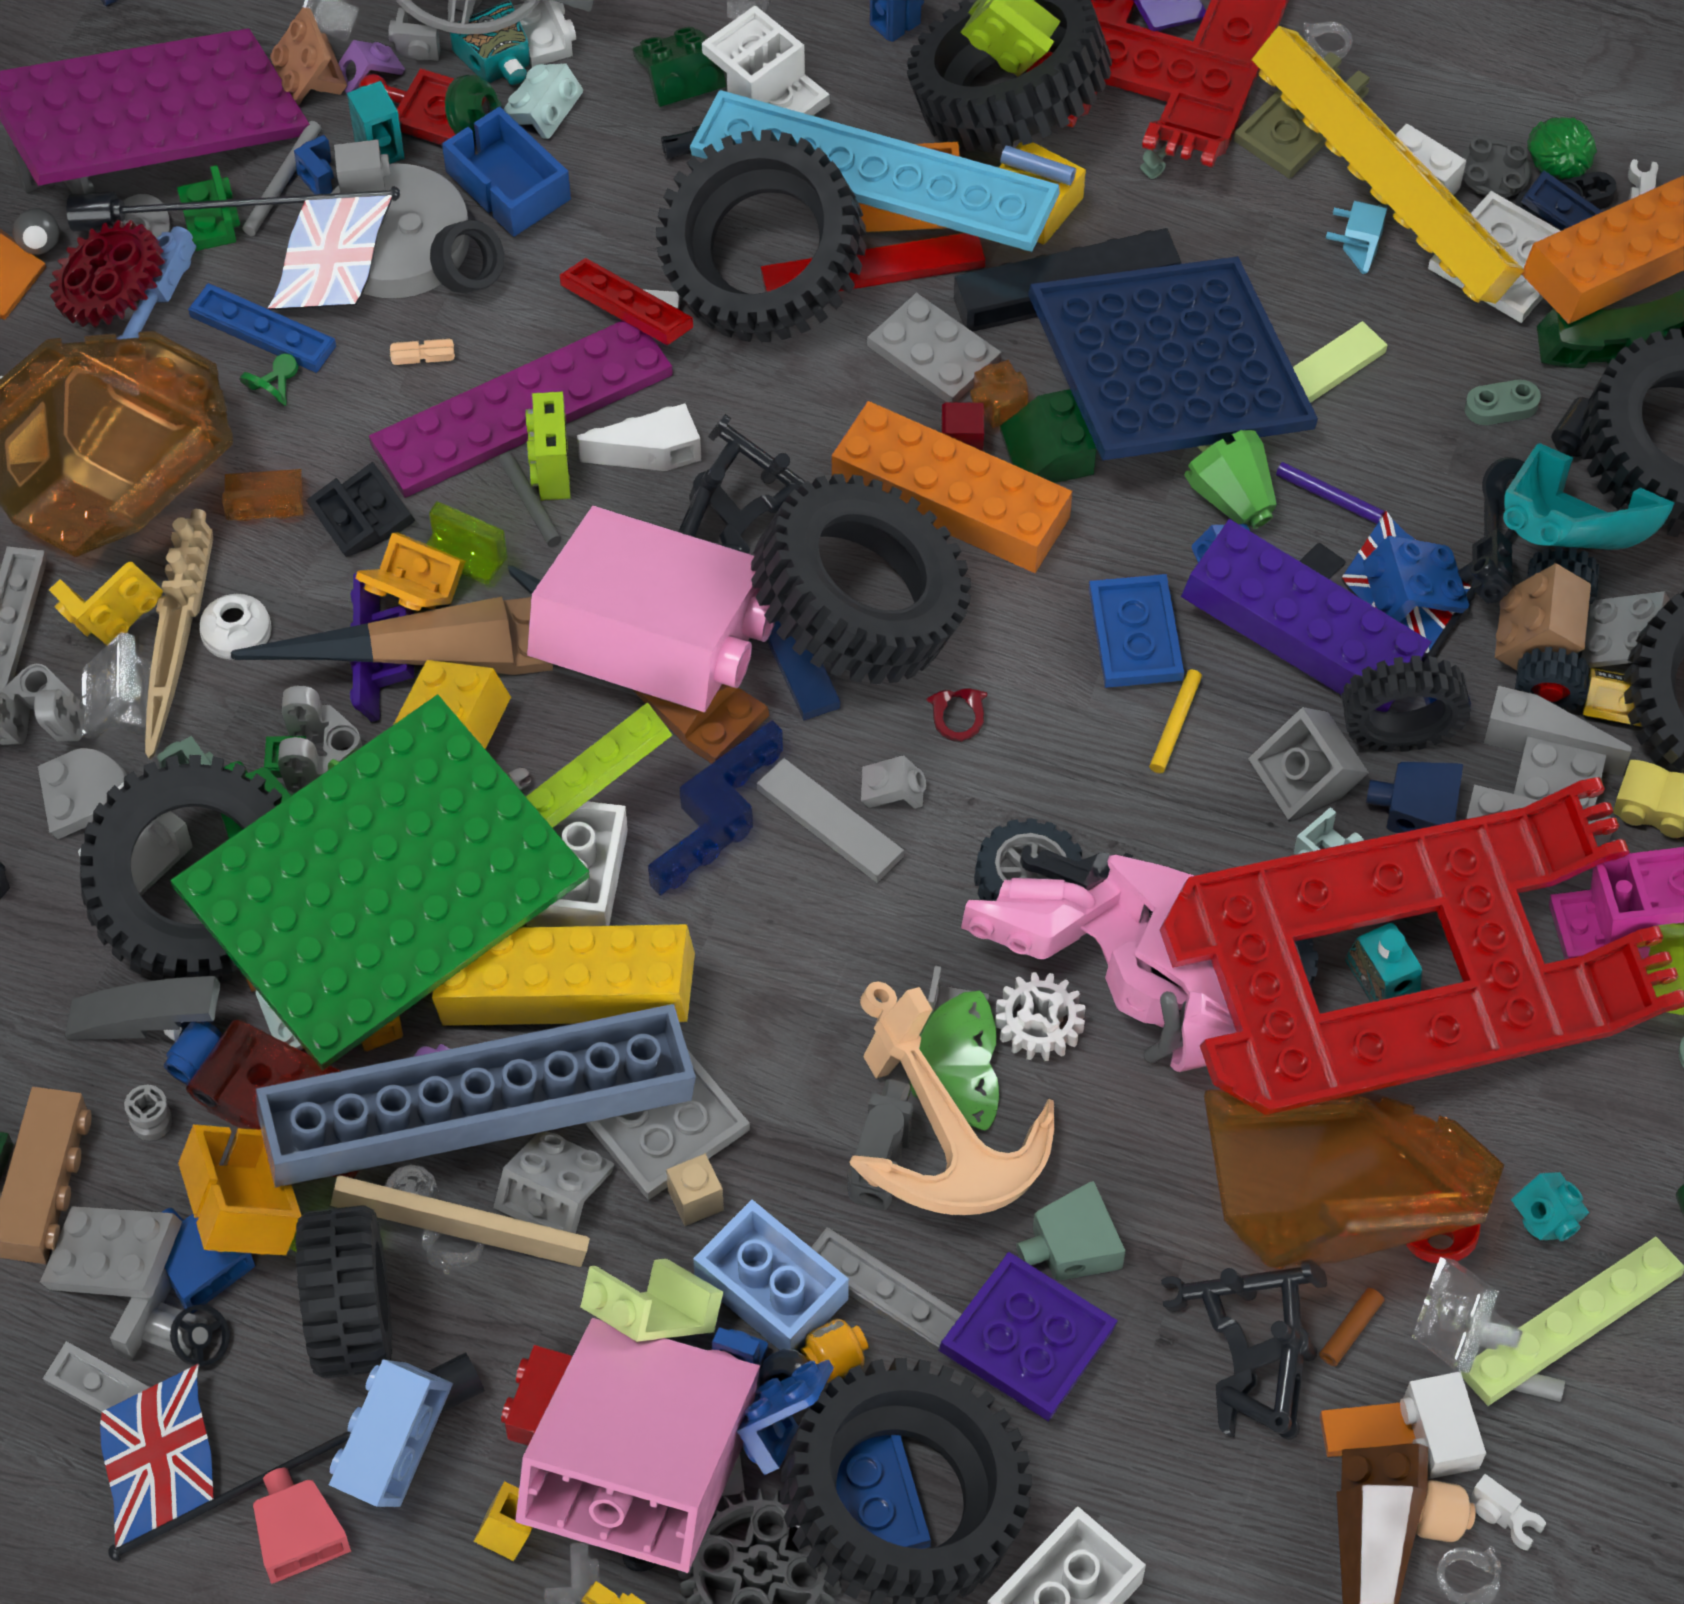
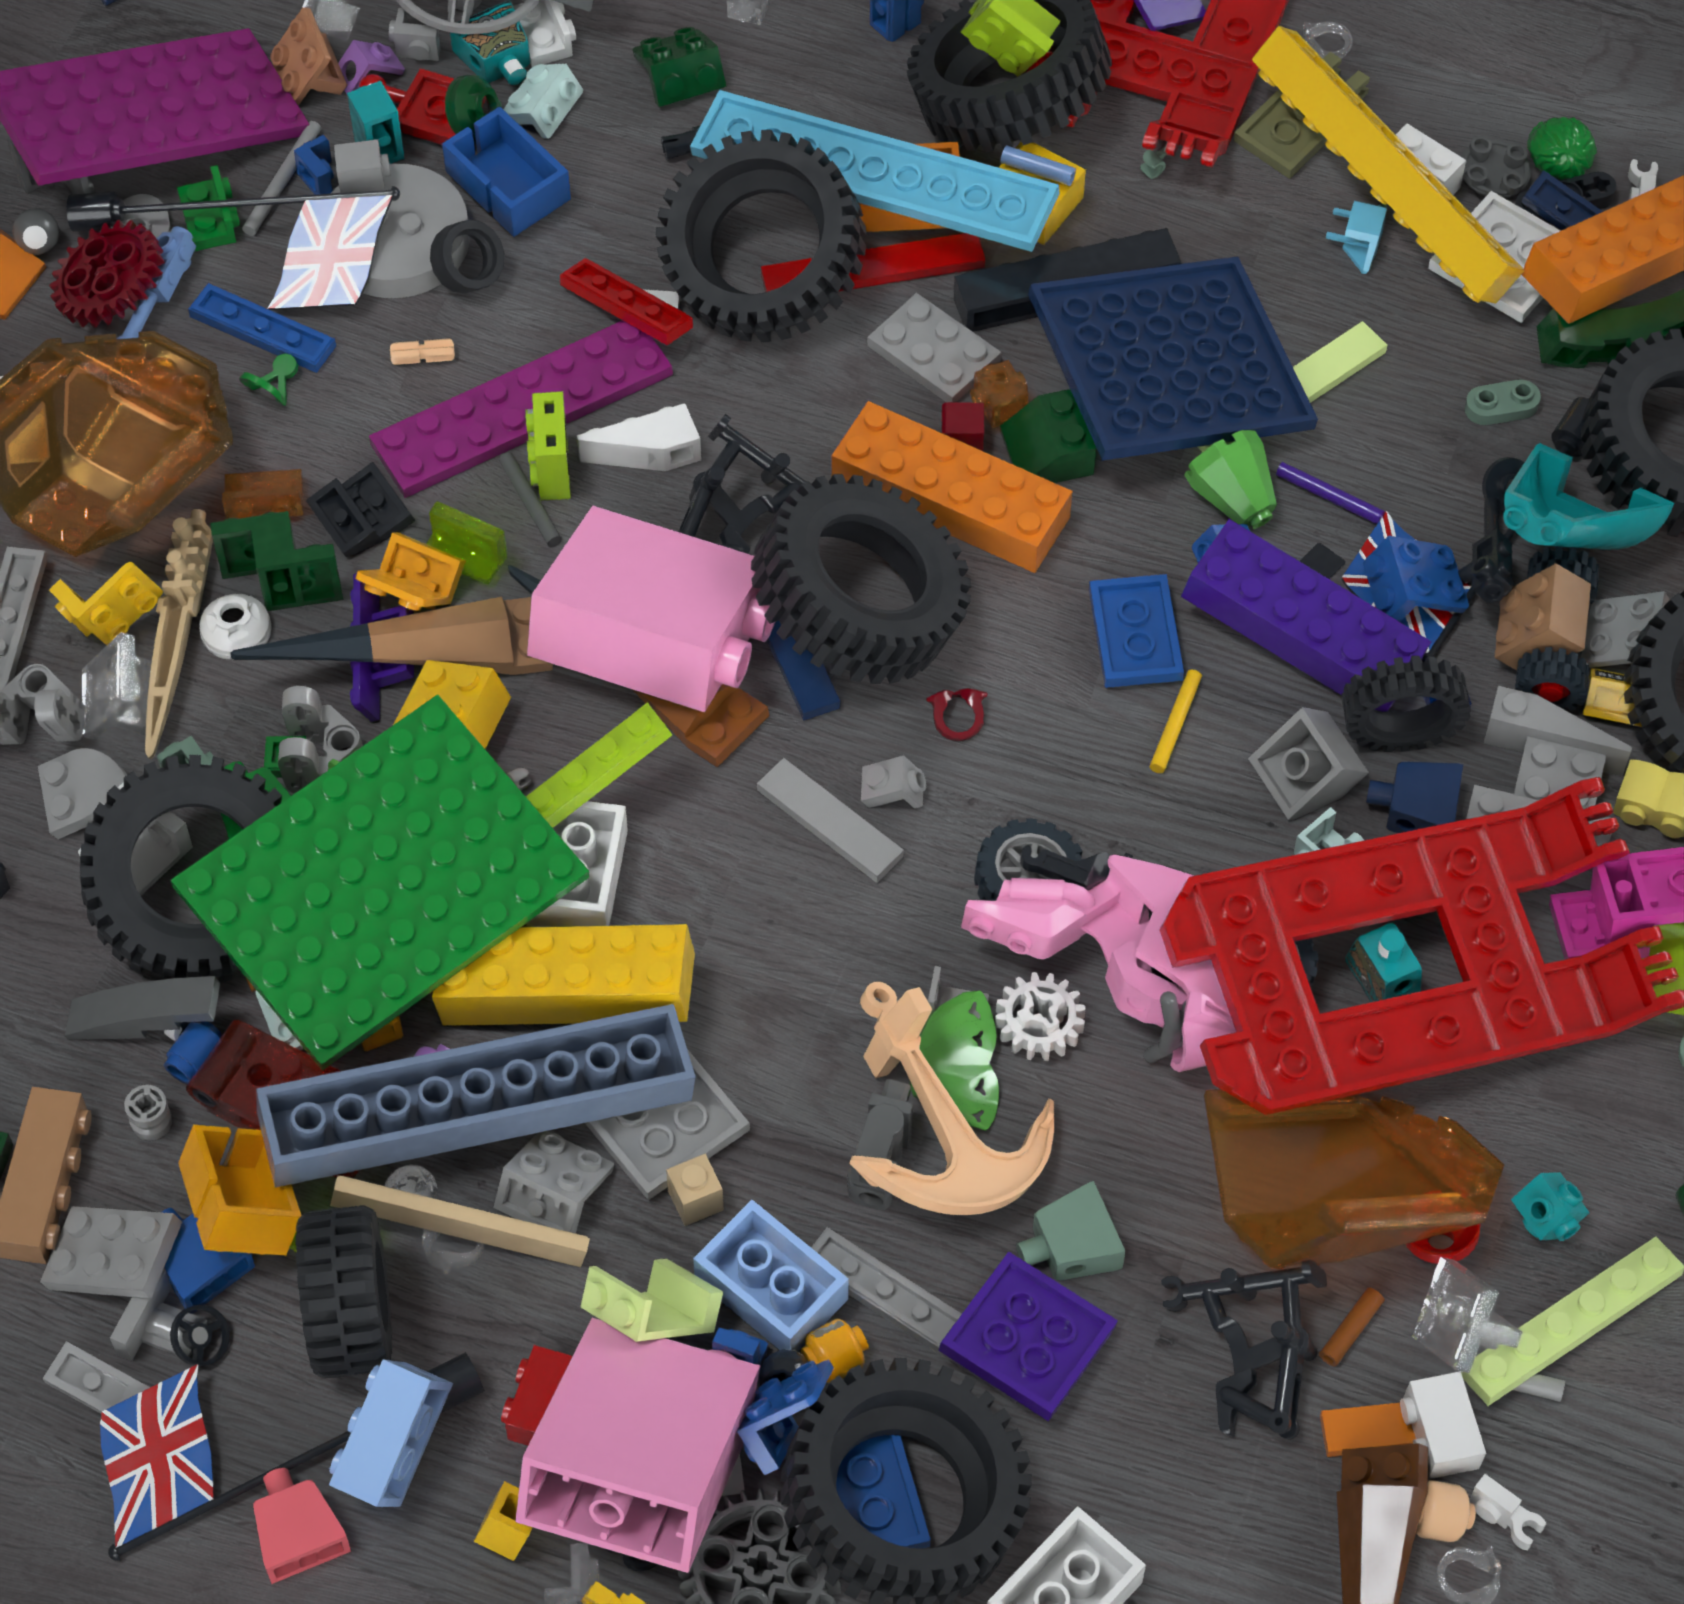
(268, 548): none -> dark green bracket
(716, 808): clear blue bracket -> none
(765, 63): white bracket -> none

